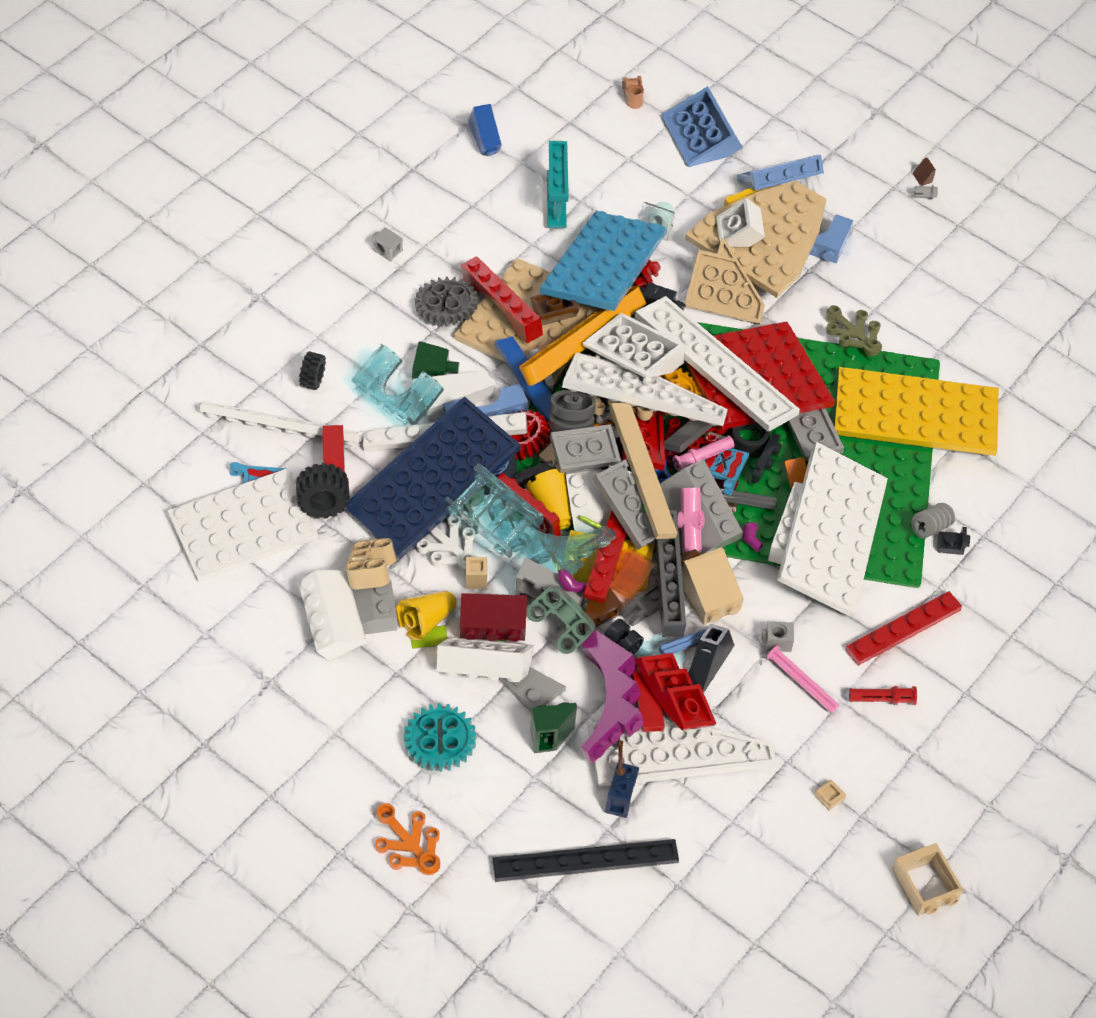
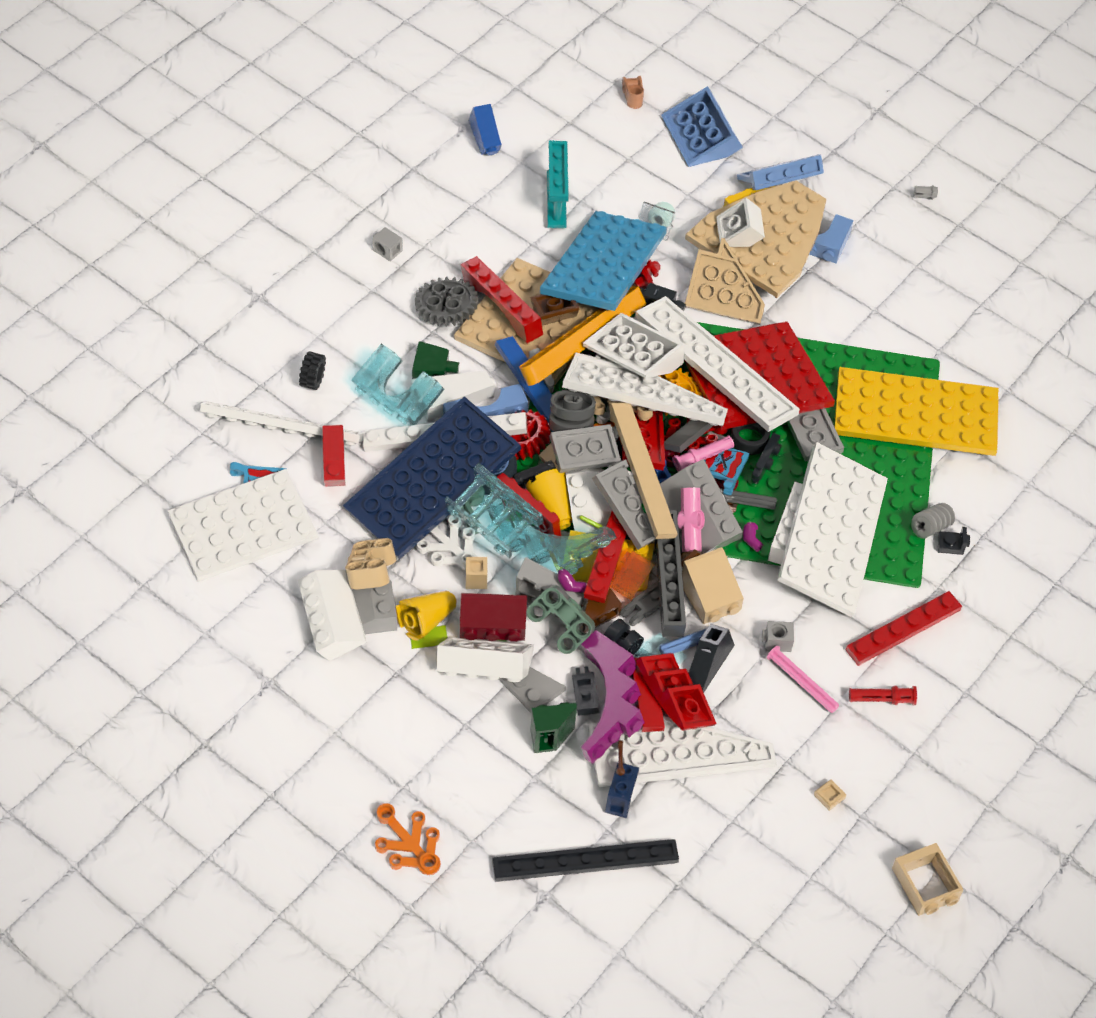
(322, 490): black tyre -> none
(461, 737): teal gear -> none
(585, 692): none -> black hinge
(795, 470): orange bracket -> none
(870, 345): olive plant -> none
(924, 172): reddish brown slope -> none

